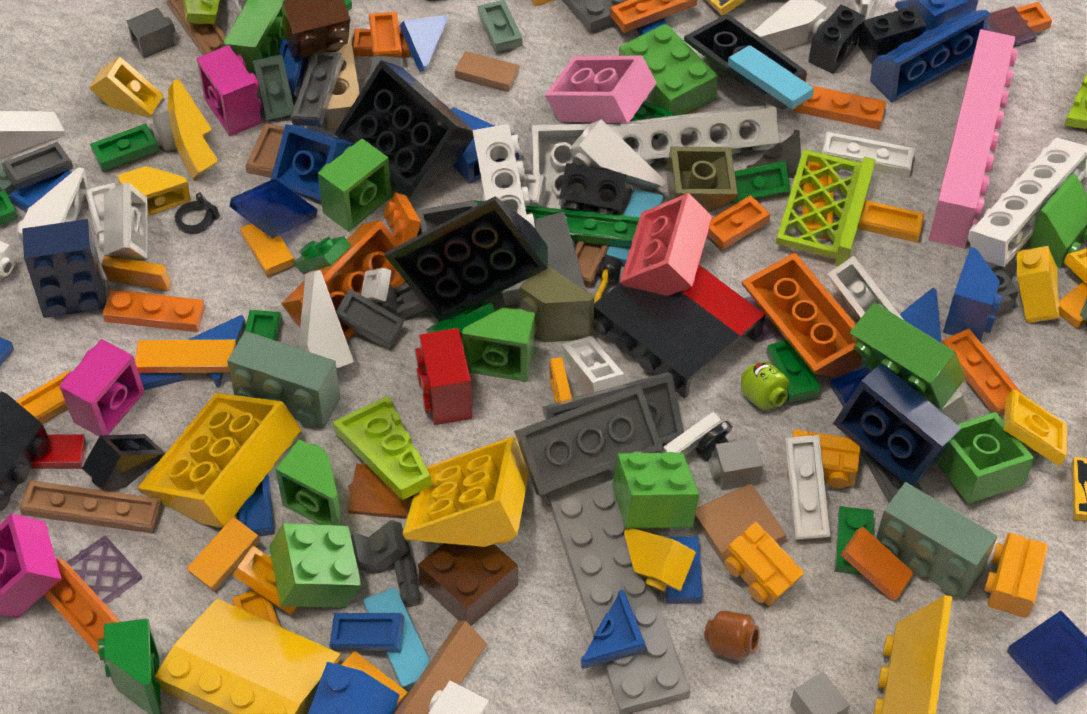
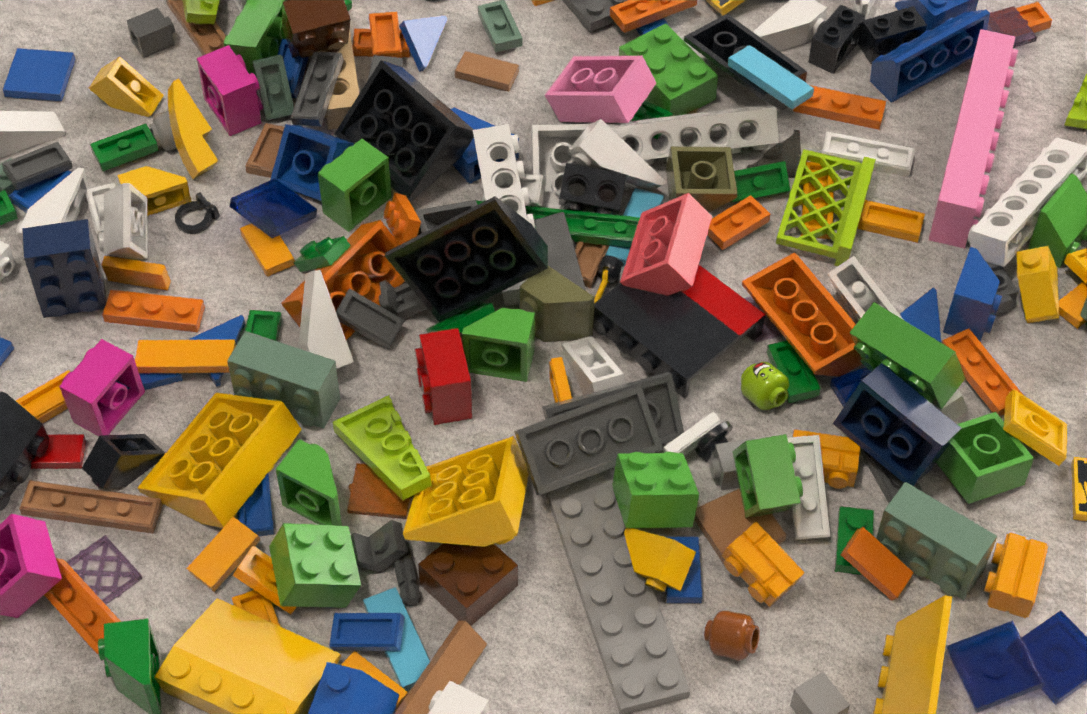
(39, 74): none -> blue tile
(376, 285): white tile -> none
(616, 635): blue tile -> none
(767, 475): none -> bright green brick
(994, 666): none -> clear blue tile

